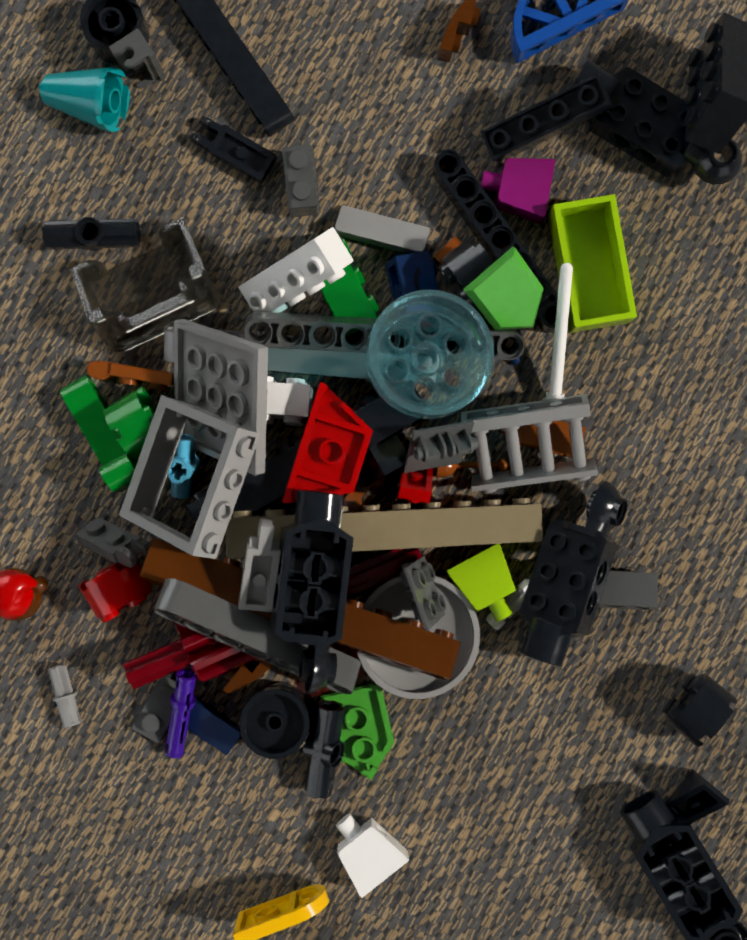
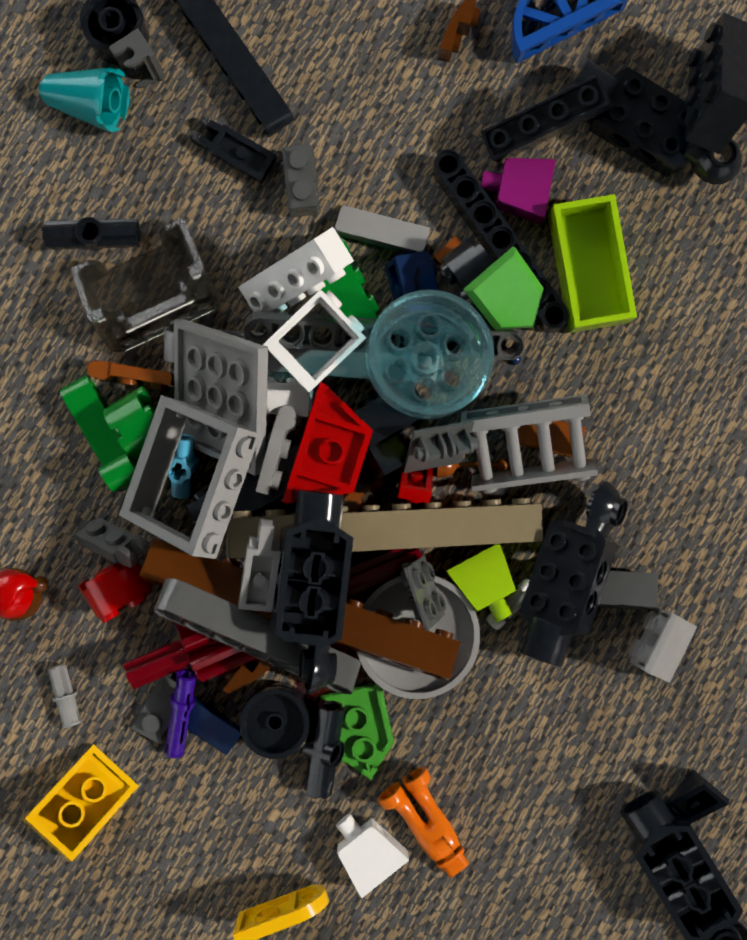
(80, 803): none -> yellow slope
(277, 448): none -> light grey hinge
(349, 325): none -> white window
(435, 836): none -> orange piece
(560, 334): white piece -> none
(661, 644): none -> light grey slope
(700, 709): black brick -> none

